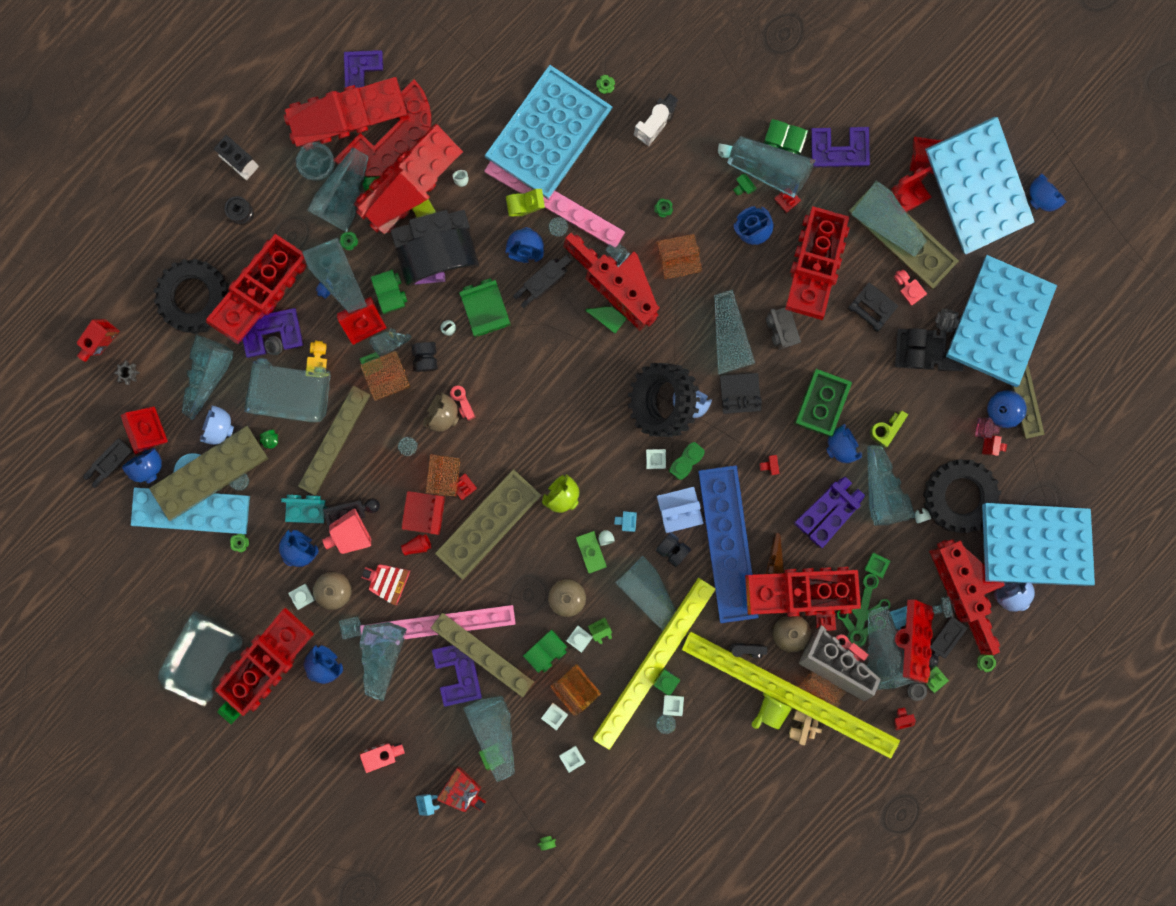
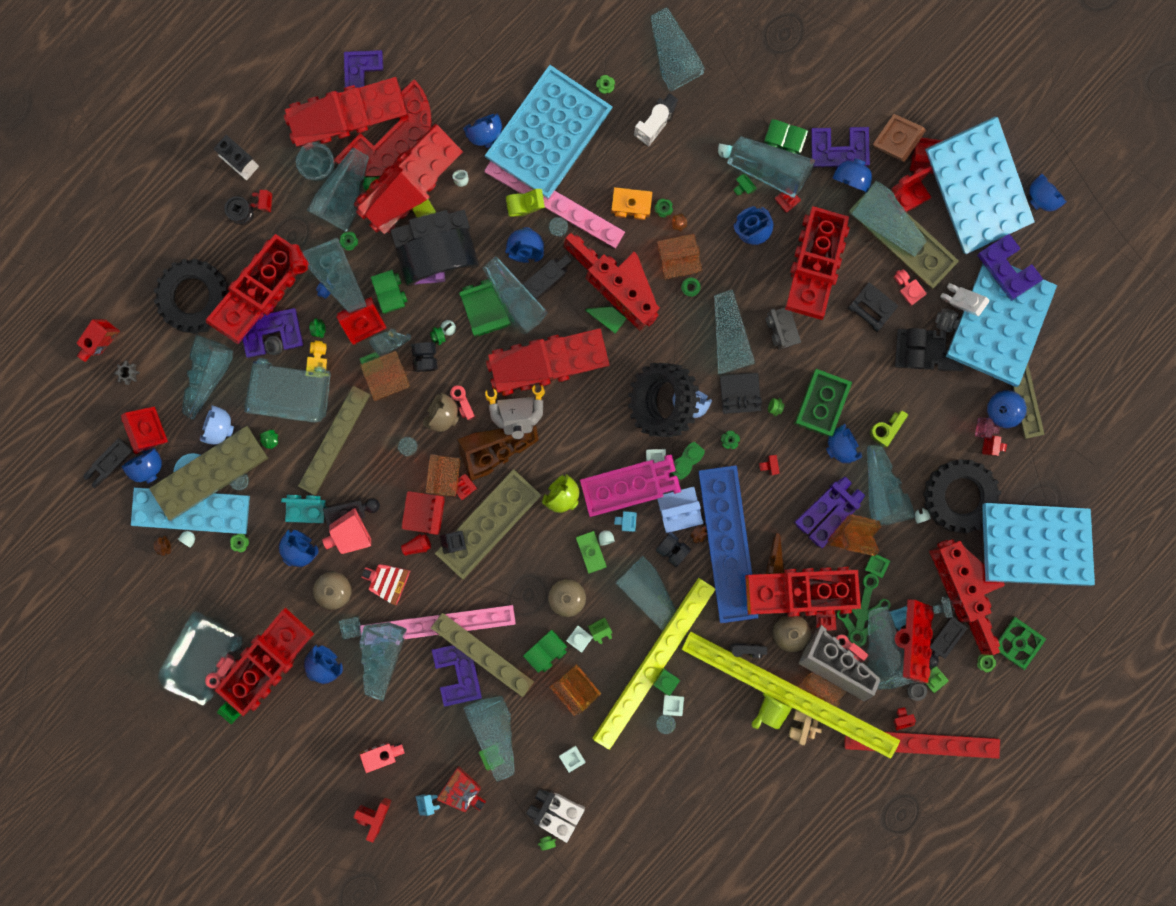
(162, 546): none -> reddish brown plate
(187, 538): none -> light aqua hinge
(223, 666): none -> coral plate
(265, 200): none -> red tile
(297, 260): none -> red cone
(301, 596): light aqua plate -> none
(317, 328): none -> green plate
(375, 818): none -> red bracket
(437, 335): none -> green plate
(453, 542): none -> black slope
(484, 130): none -> blue cylinder
(489, 448): none -> reddish brown wedge
(516, 300): none -> clear light blue wedge
(518, 414): none -> light grey torso
(546, 361): none -> red wedge
(553, 809): none -> white hips
(554, 716): light aqua plate -> none
(619, 253): clear light blue tile -> none
(629, 486): none -> dark pink hinge
(632, 203): none -> light orange brick
(675, 53): none -> clear light blue wedge
(679, 222): none -> clear orange plate
(693, 281): none -> green plate
(699, 534): none -> reddish brown plate
(725, 439): none -> green plate
(776, 406): none -> bright green plate
(854, 174): none -> blue cylinder
(856, 535): none -> clear orange bracket
(899, 137): none -> nougat plate
(938, 745): none -> red plate
(966, 300): none -> white hinge
(996, 262): none -> dark purple plate
(1015, 596): light blue cylinder -> none
(1039, 640): none -> green piece

